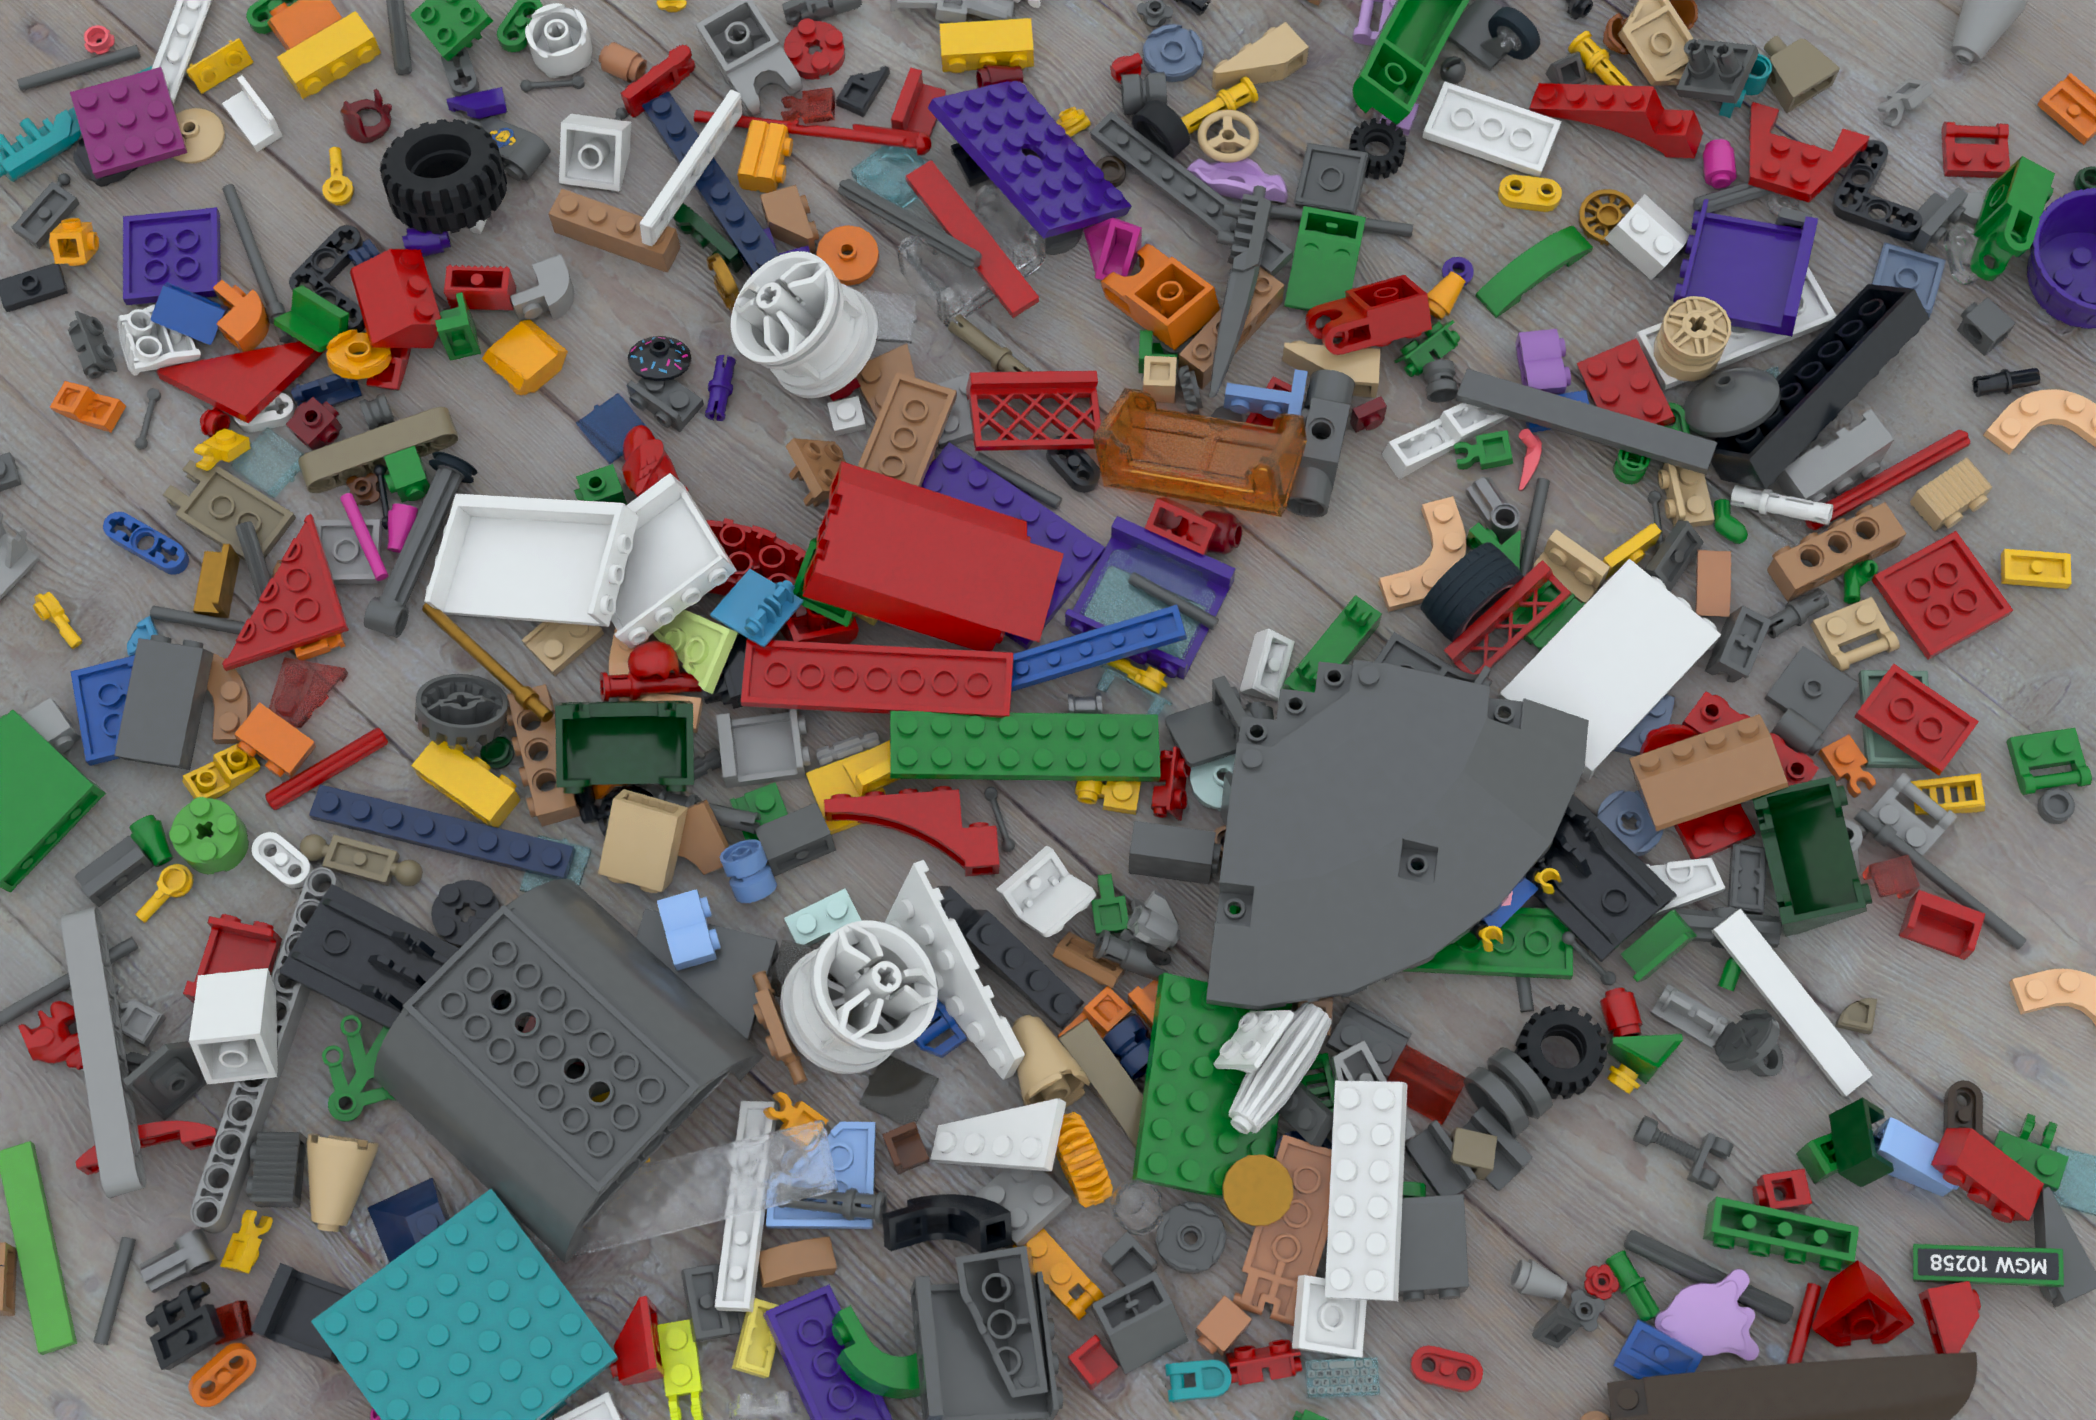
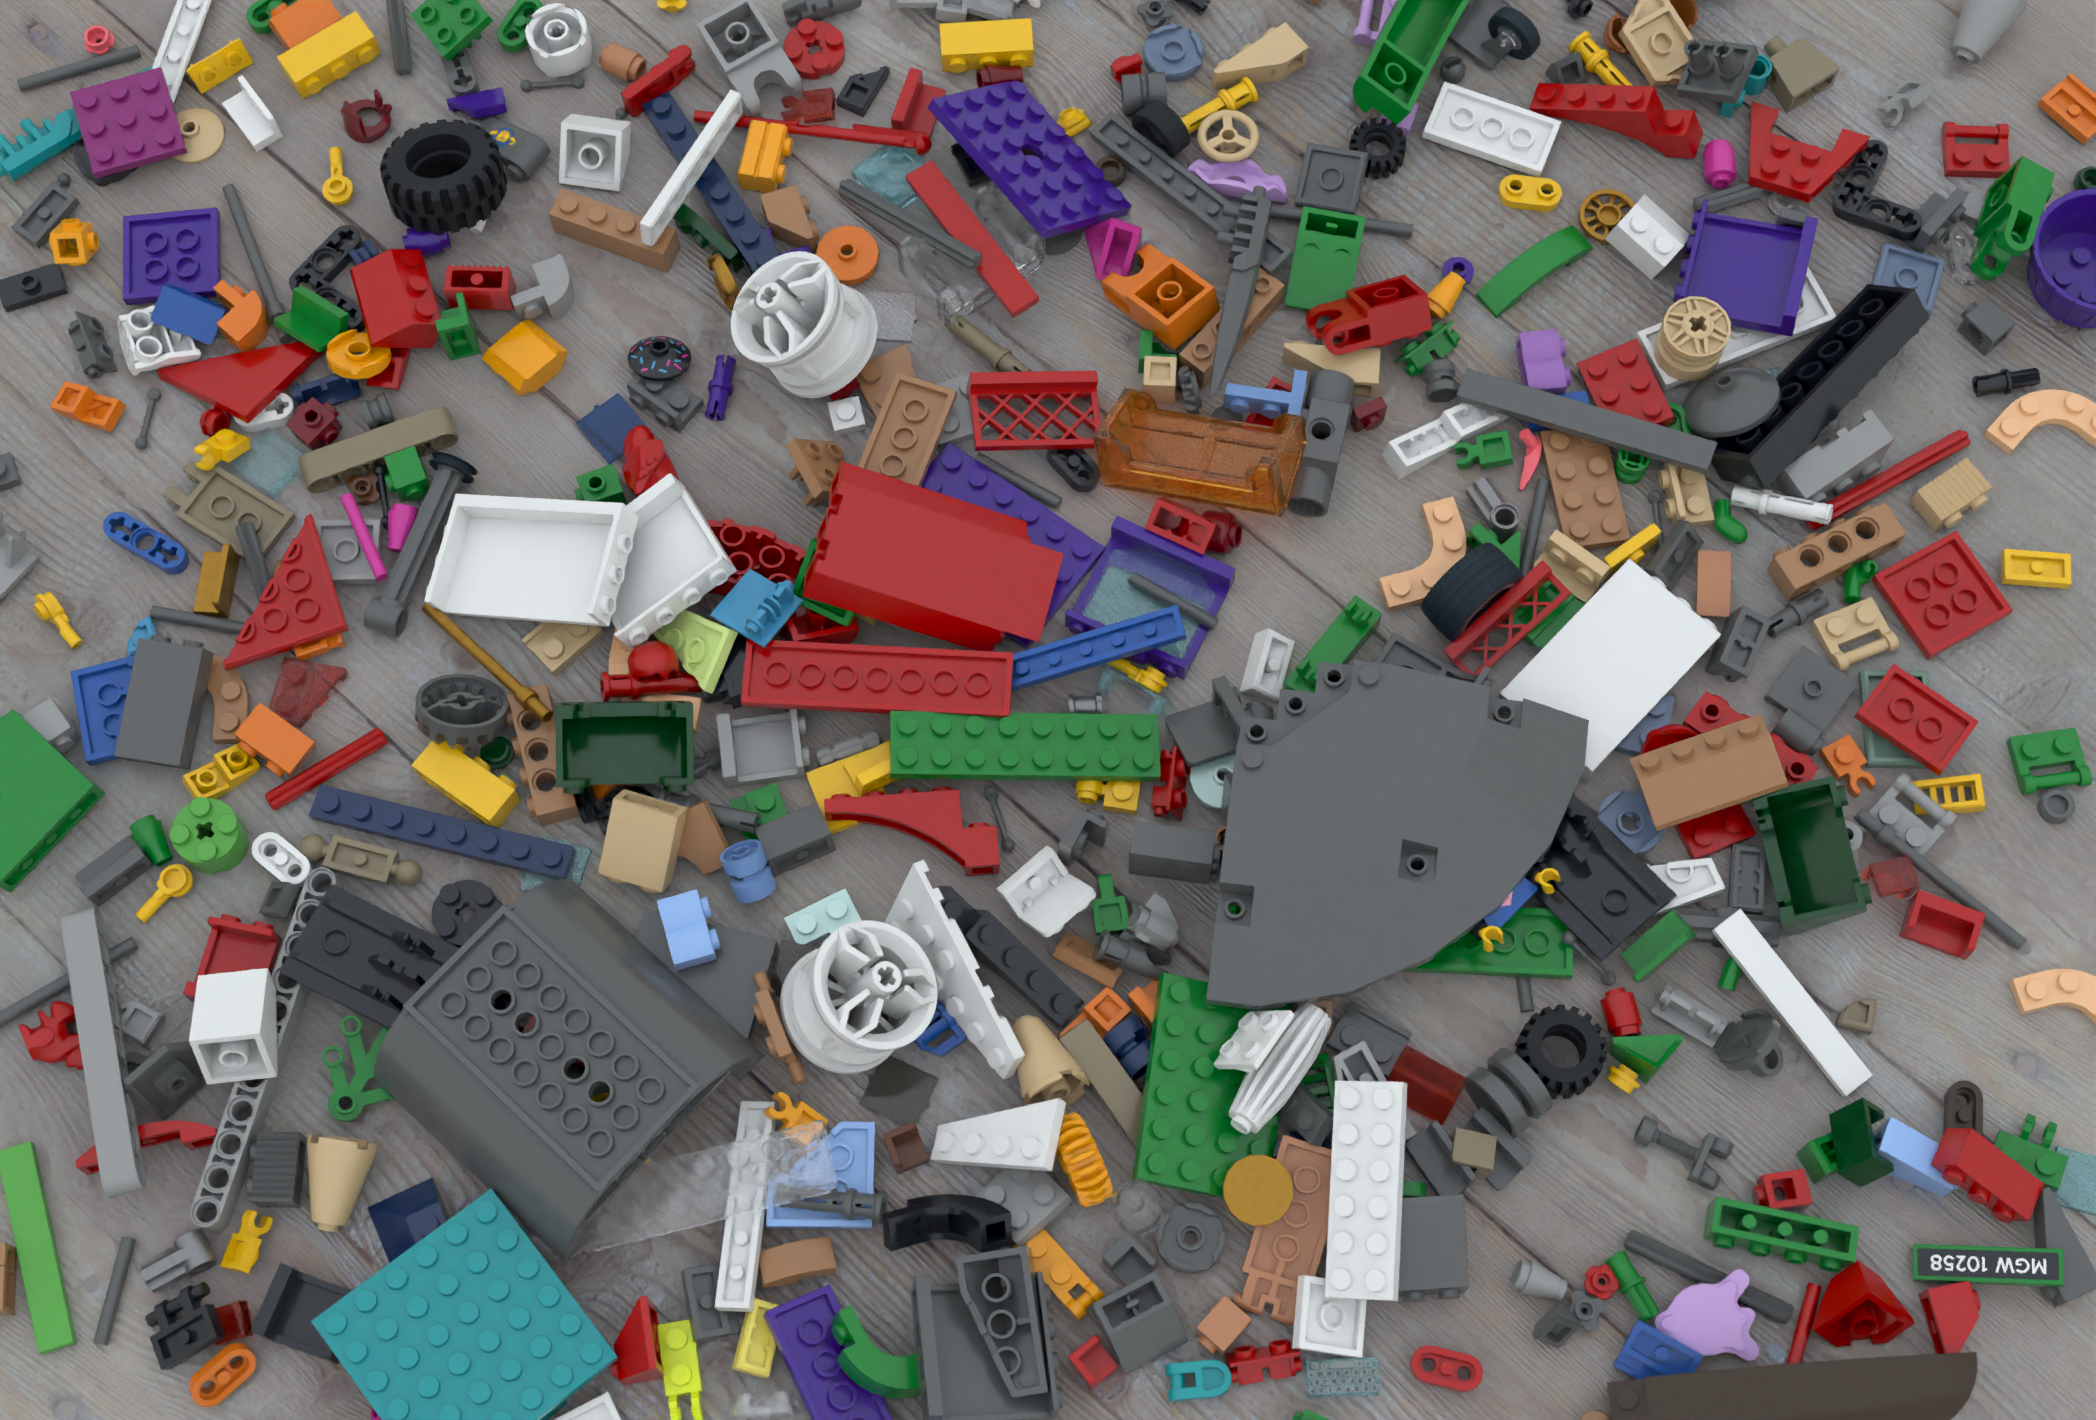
(279, 900): none -> dark grey plate
(1084, 826): none -> dark grey bracket
(1584, 490): none -> medium nougat plate

